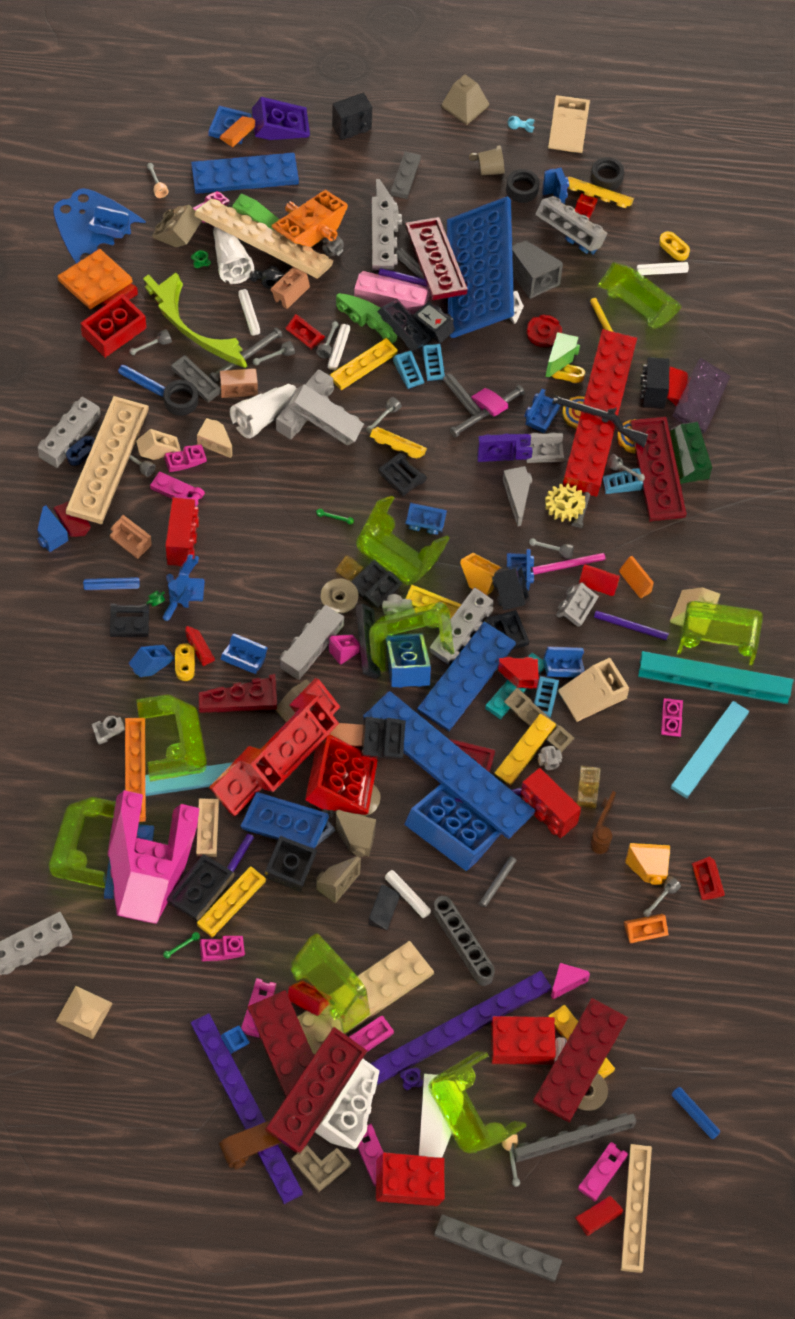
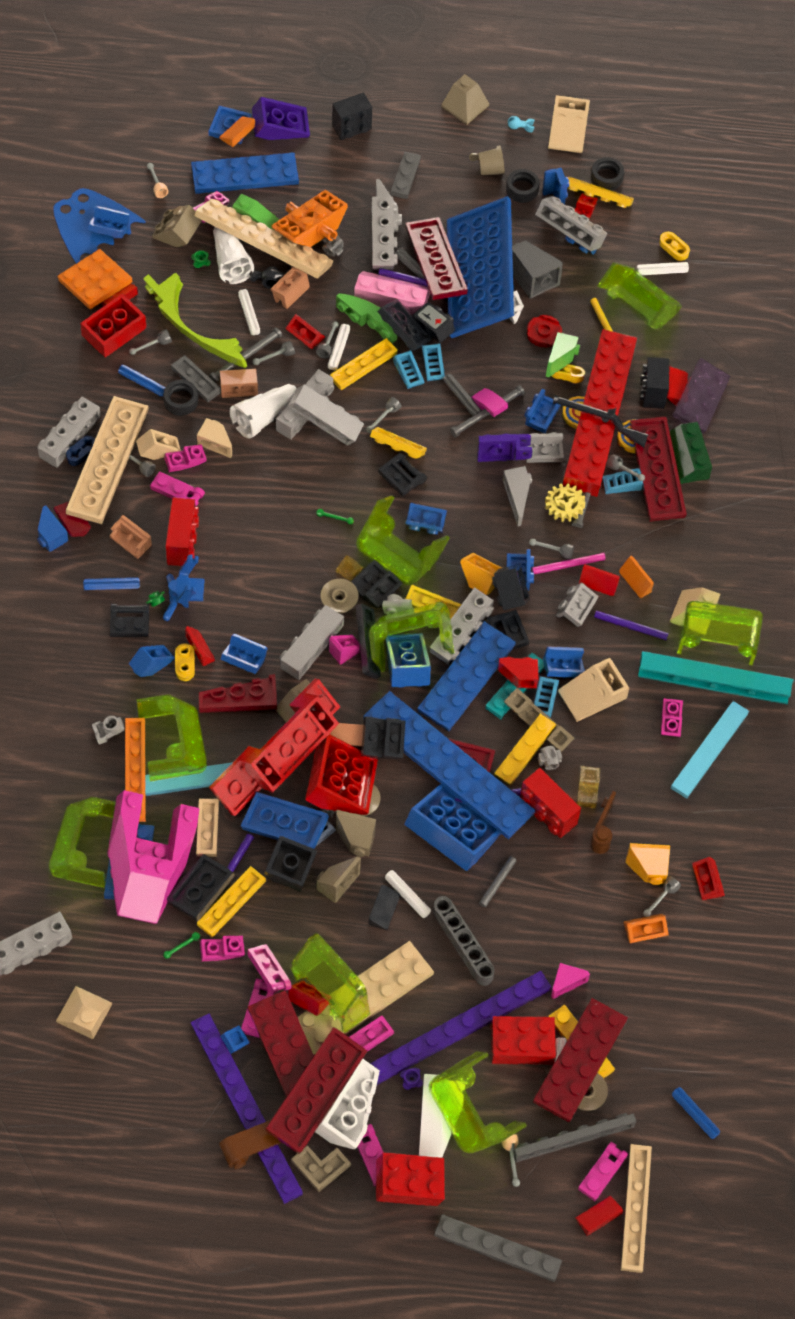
(269, 969): none -> plate

